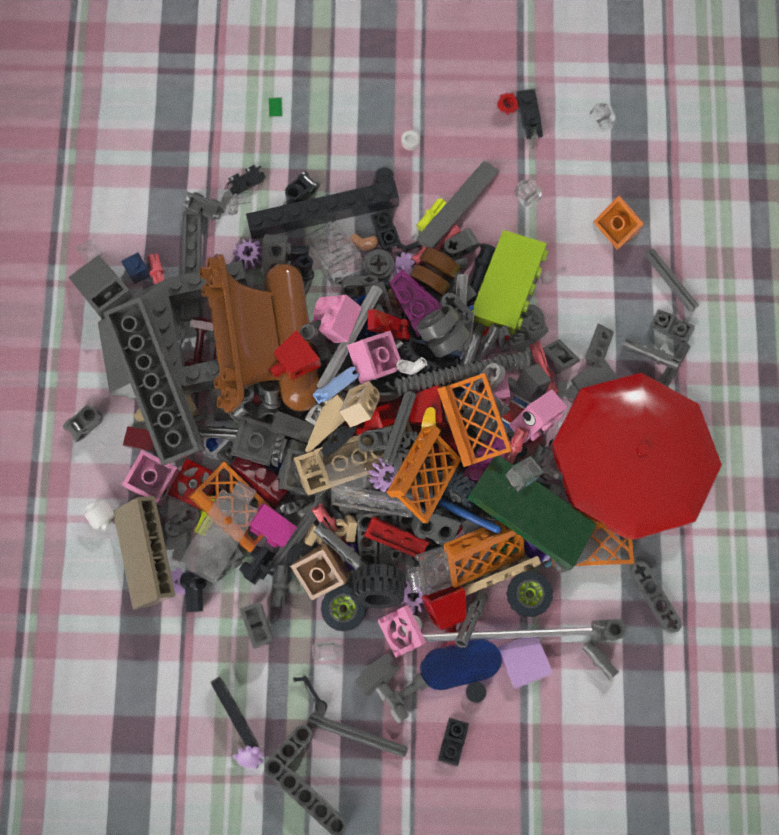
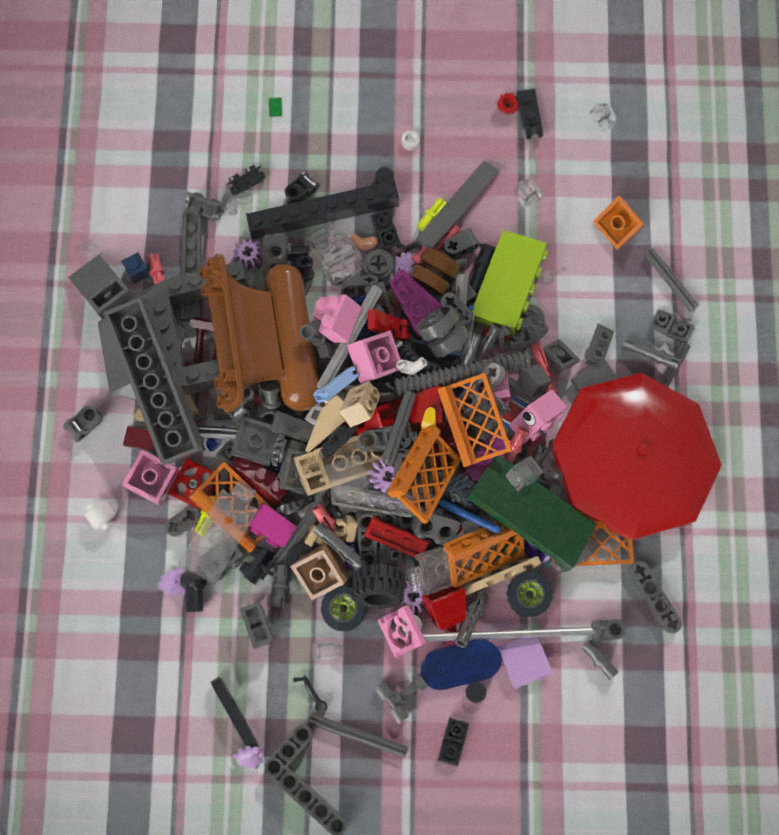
(144, 552): dark tan brick -> none
(294, 358): red torso -> none
(379, 671): dark grey slope -> none

